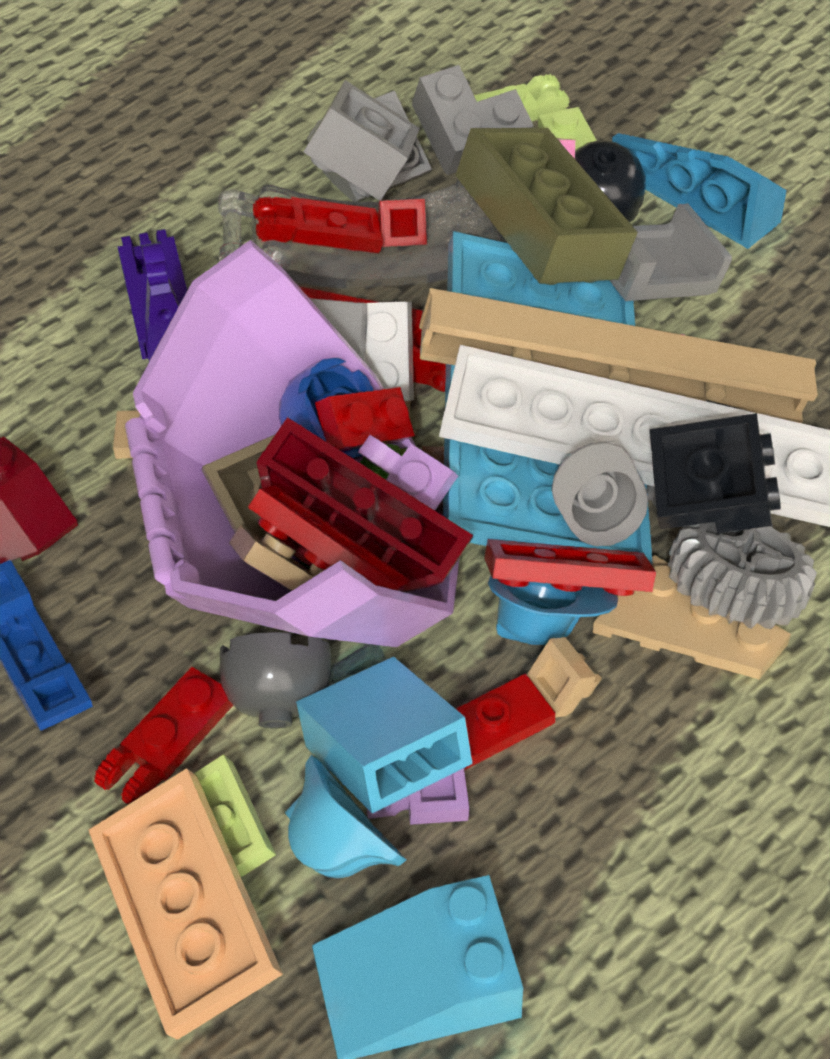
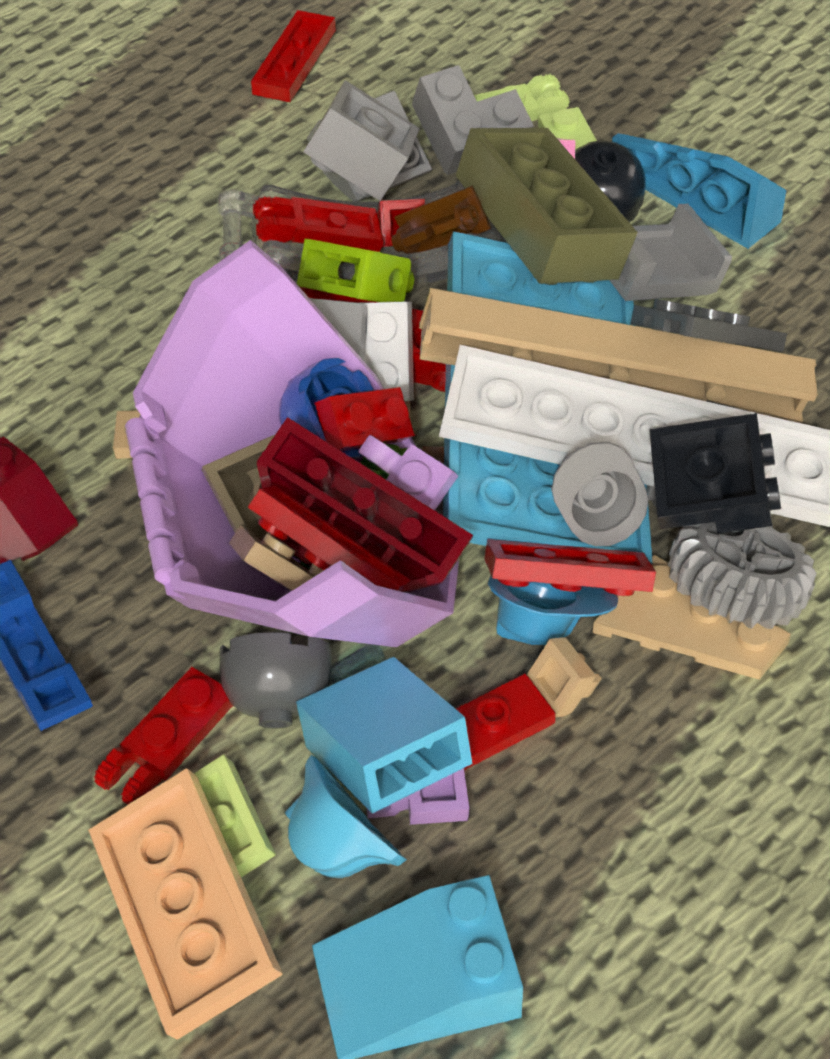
(156, 291): dark purple hinge -> none
(293, 56): none -> red plate
(376, 275): none -> lime torso
(434, 222): none -> reddish brown hinge
(706, 325): none -> dark grey wing

